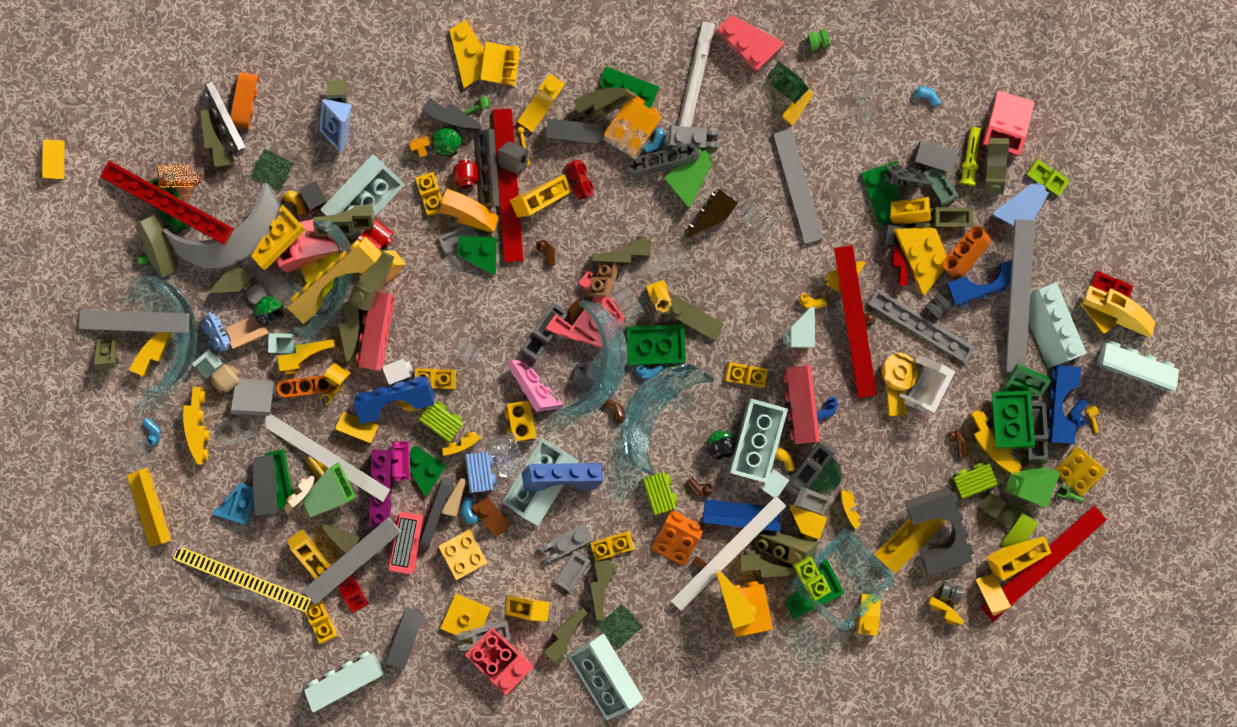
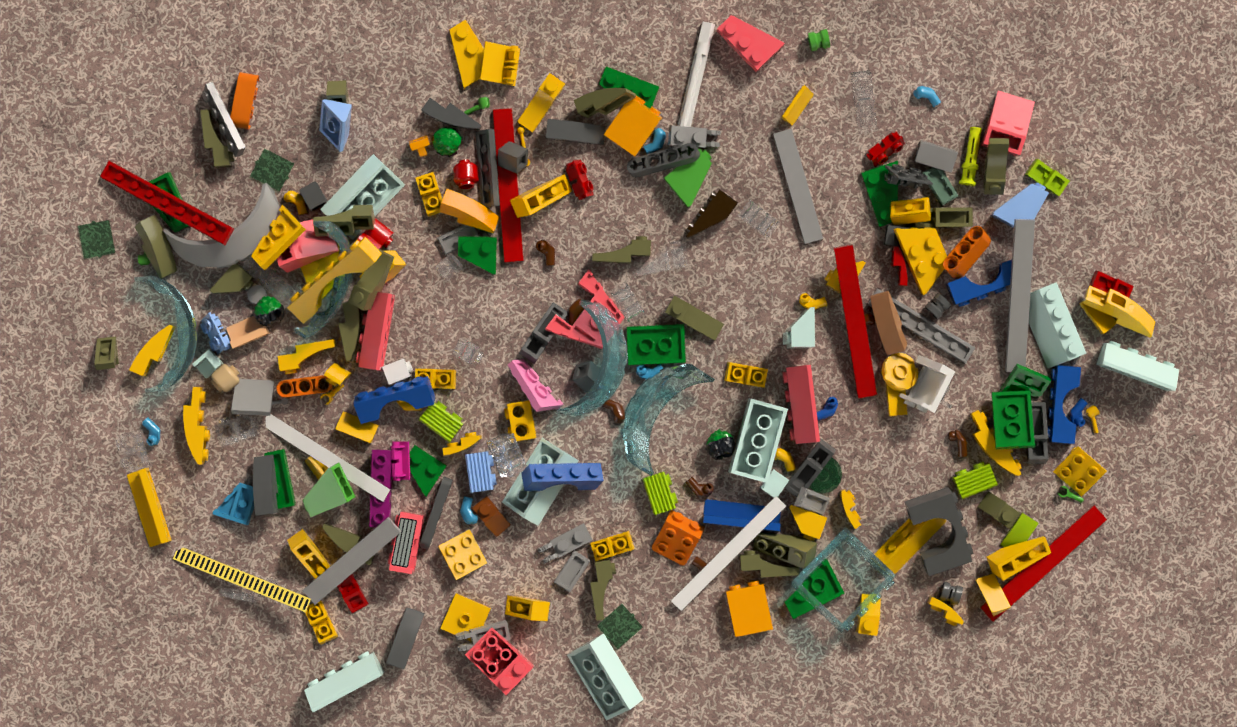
(53, 159): yellow slope -> none
(96, 239): none -> clear green piece
(134, 321): light grey tile -> none
(177, 175): clear orange panel -> none
(280, 343): light aqua panel -> none
(300, 492): slope -> none
(453, 503): tan slope -> none
(559, 649): olive slope -> none
(604, 280): medium nougat slope -> none
(624, 143): clear brick -> none
(659, 295): yellow piece -> none
(737, 605): yellow slope -> none
(787, 82): clear green hinge -> none
(811, 578): lime slope -> none
(888, 323): none -> medium nougat slope
(893, 144): none -> red hinge
(1033, 485): bright green slope -> none

